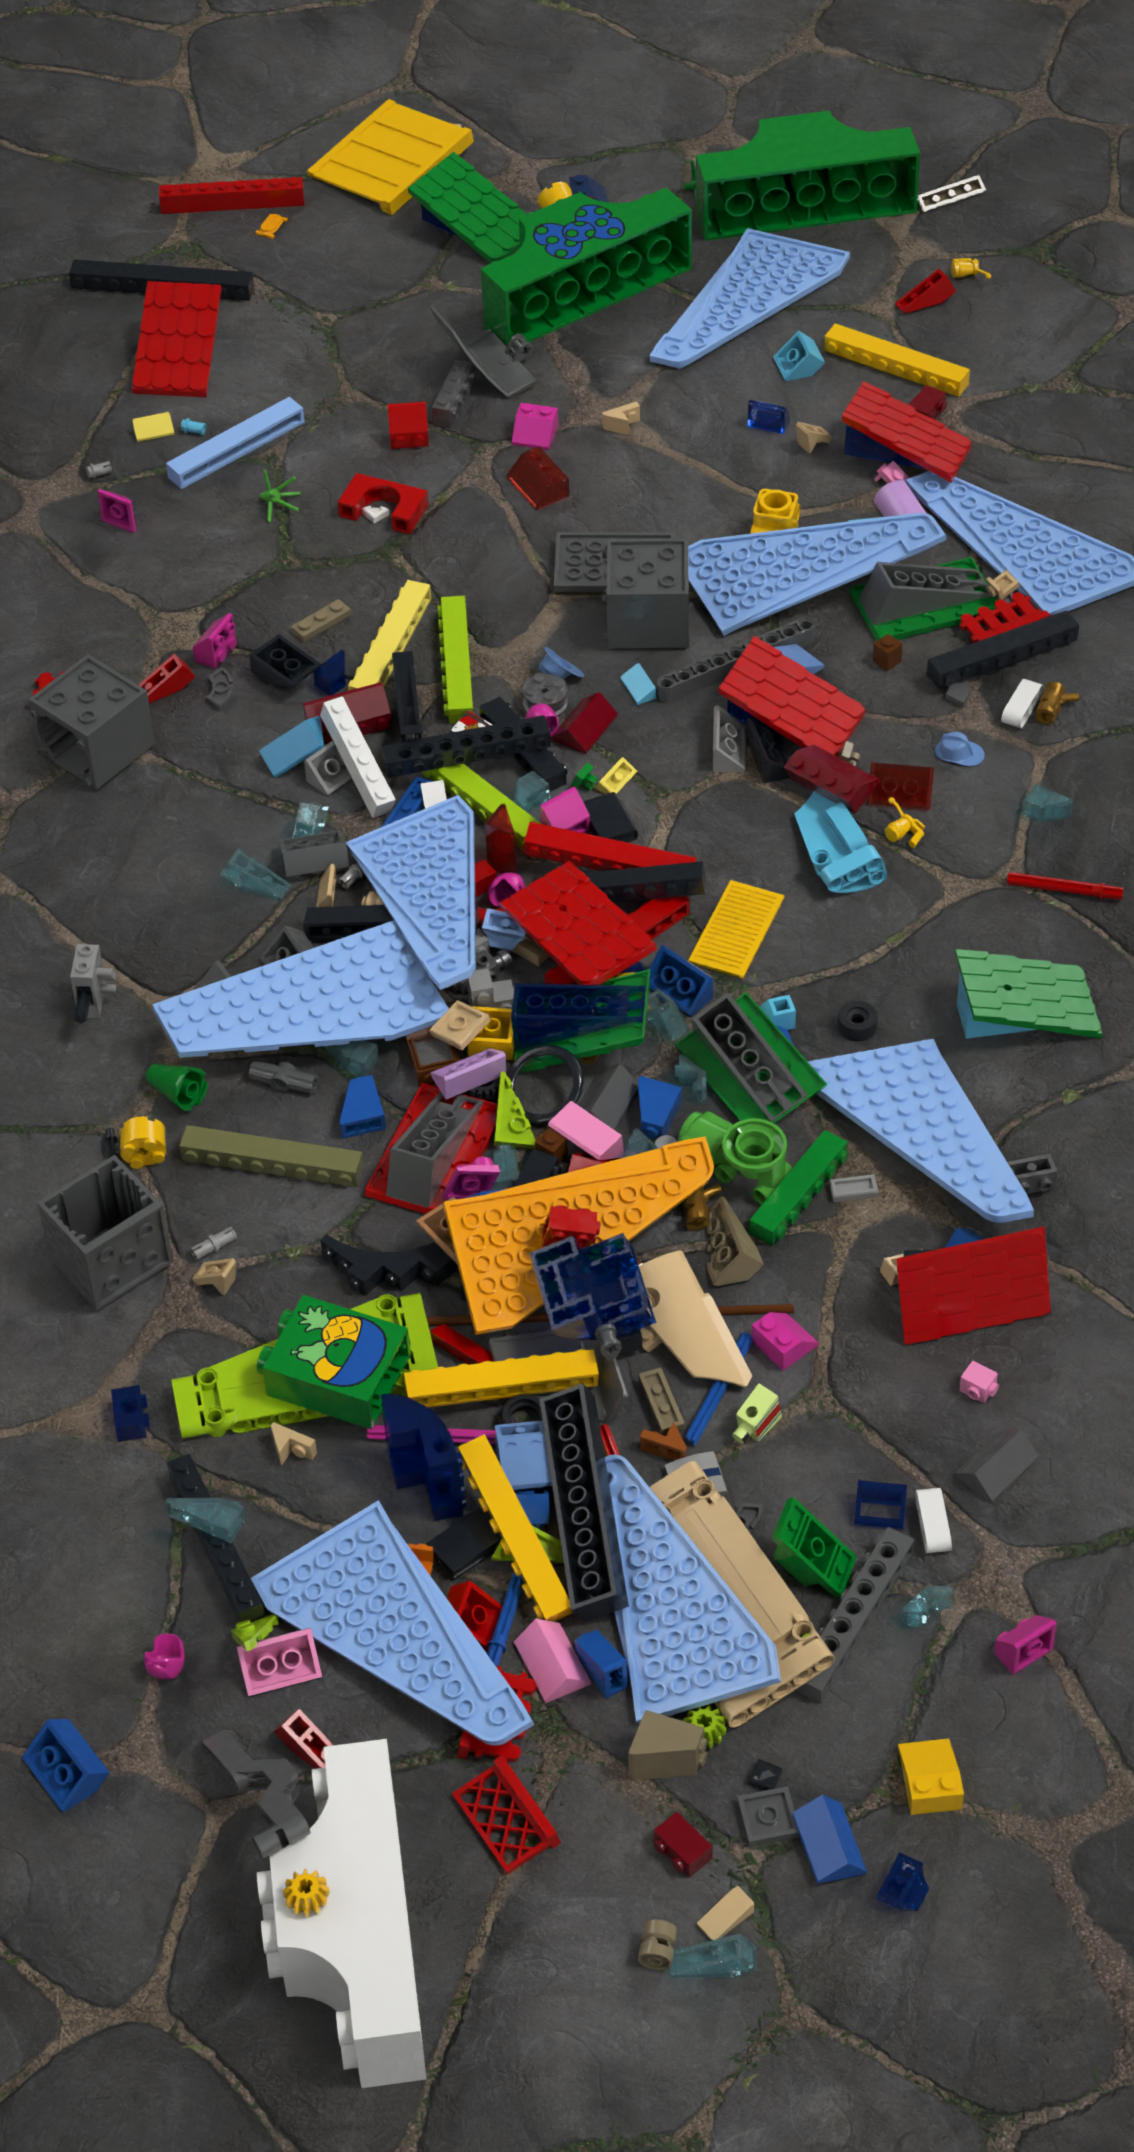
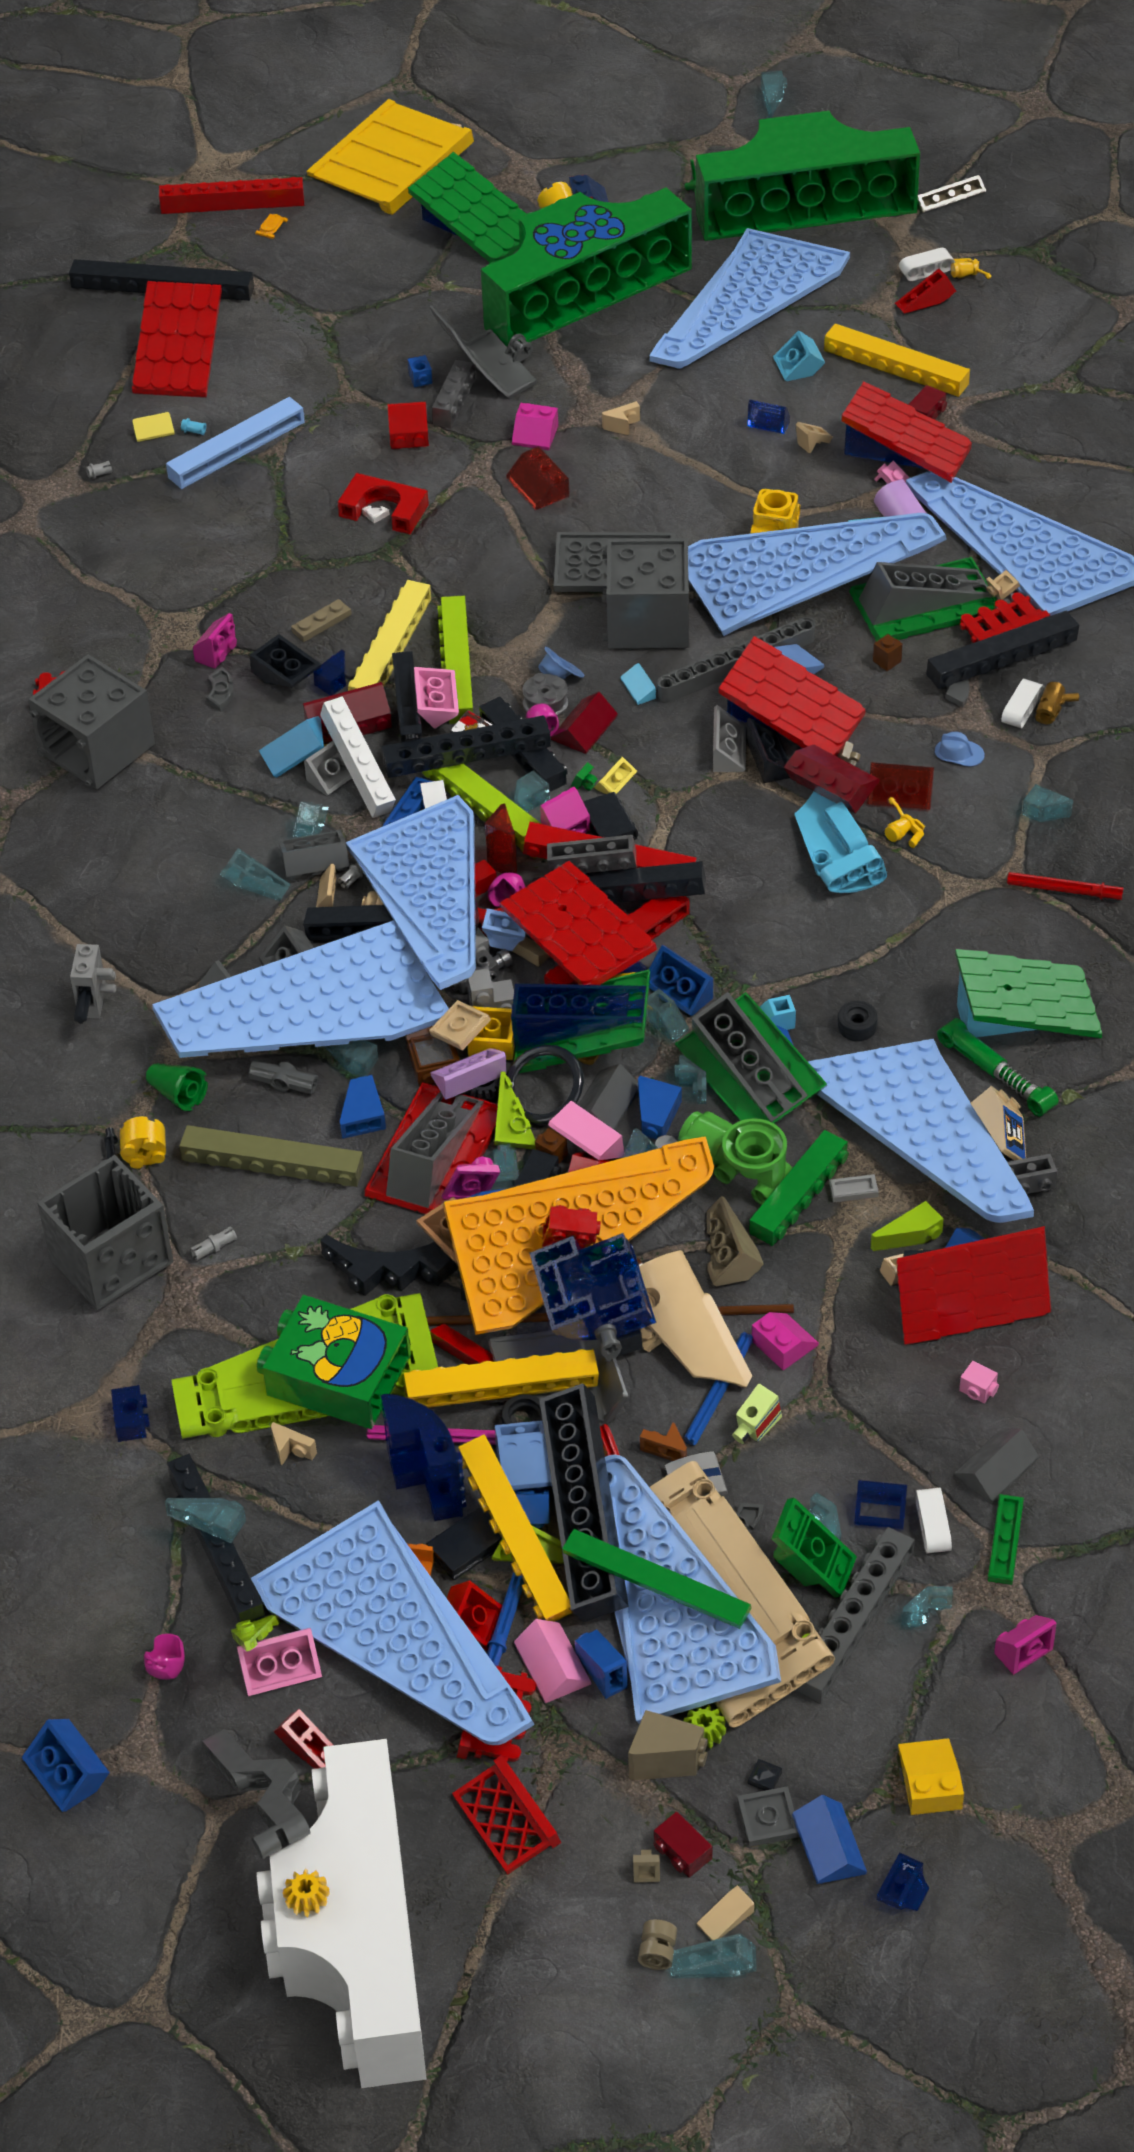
(116, 510): dark pink slope -> none
(167, 678): red slope -> none
(219, 1273): tan slope -> none
(274, 495): bright green plant -> none
(420, 371): none -> blue brick
(436, 695): none -> bright pink slope
(594, 854): none -> flat silver brick
(646, 1867): none -> dark tan tile
(657, 1578): none -> green tile
(661, 1400): dark tan plate -> none
(696, 1208): pearl gold piece -> none
(736, 929): yellow window -> none
(773, 90): none -> clear light blue slope
(825, 1512): none -> clear light blue slope
(910, 1229): none -> lime slope
(925, 263): none -> white beam
(956, 1035): none -> green piece
(1002, 1121): none -> tan slope
(1005, 1539): none -> green tile

